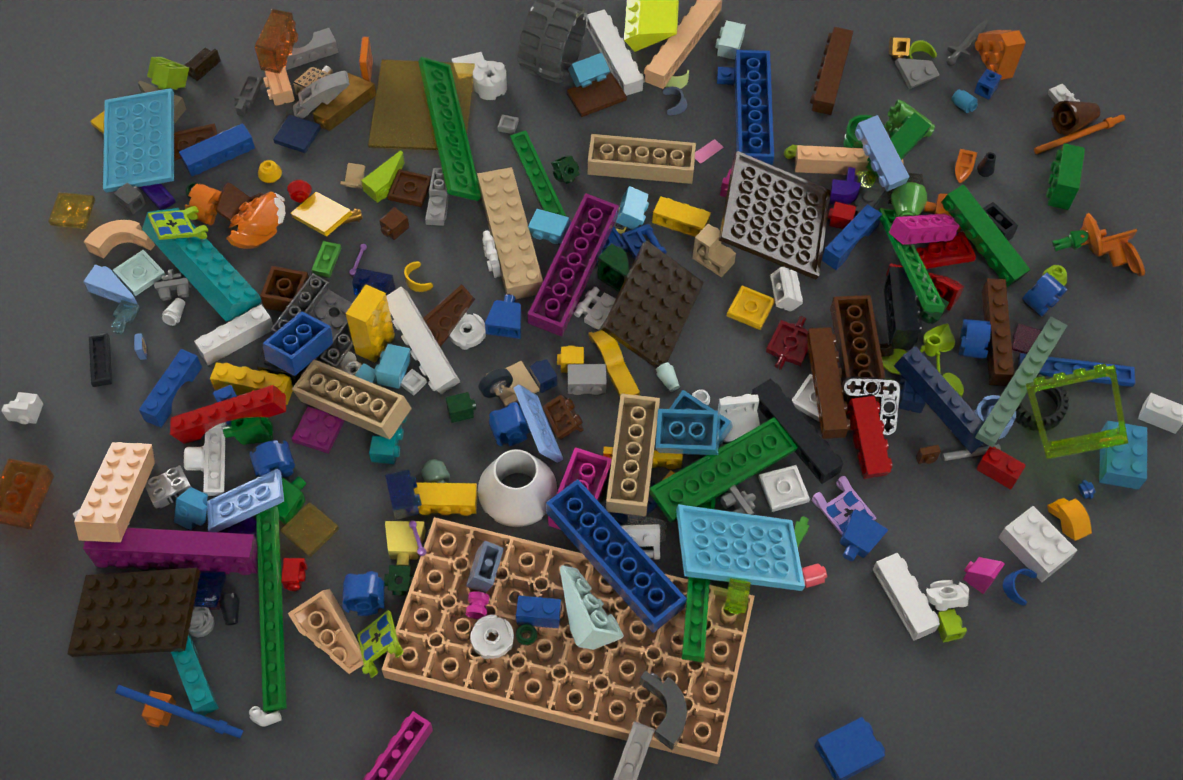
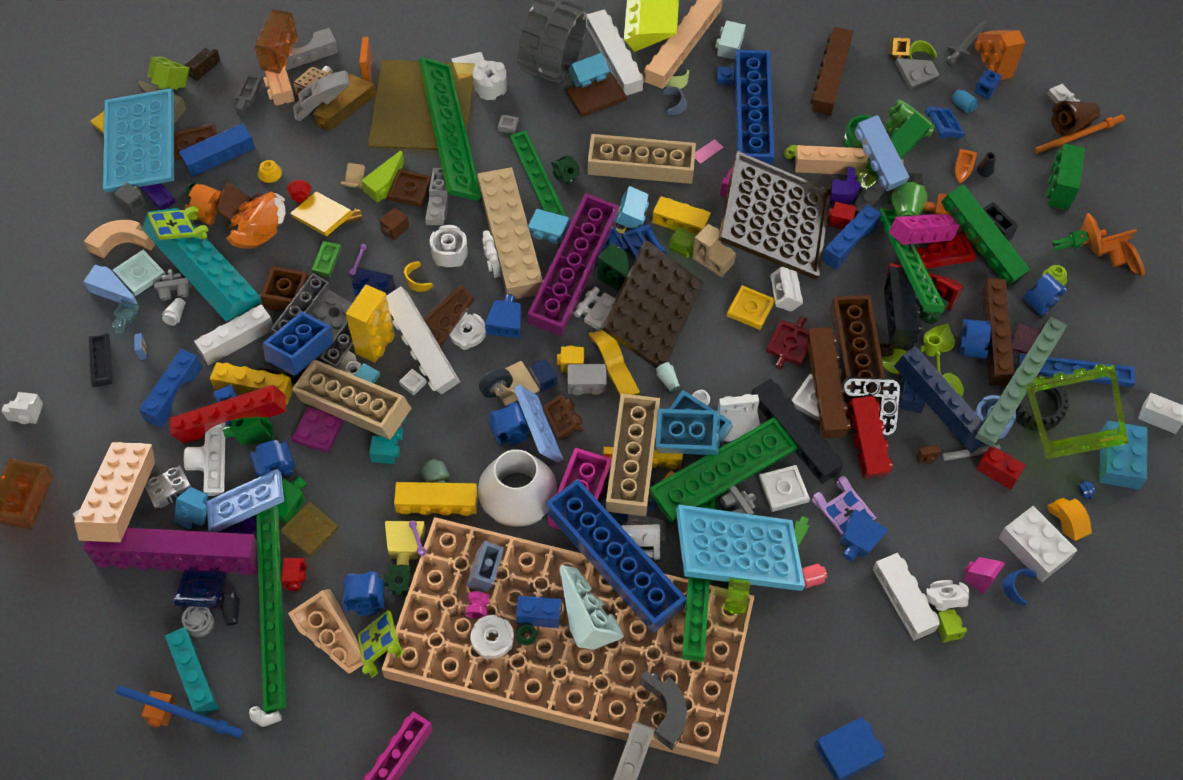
(71, 210): clear yellow plate -> none
(134, 612): dark brown plate -> none
(297, 133): dark blue tile -> none
(392, 366): medium azure brick -> none
(402, 494): clear blue brick -> none
(448, 246): none -> white brick
(460, 407): dark green brick -> none
(682, 242): none -> clear neon green brick
(945, 122): none -> blue plate

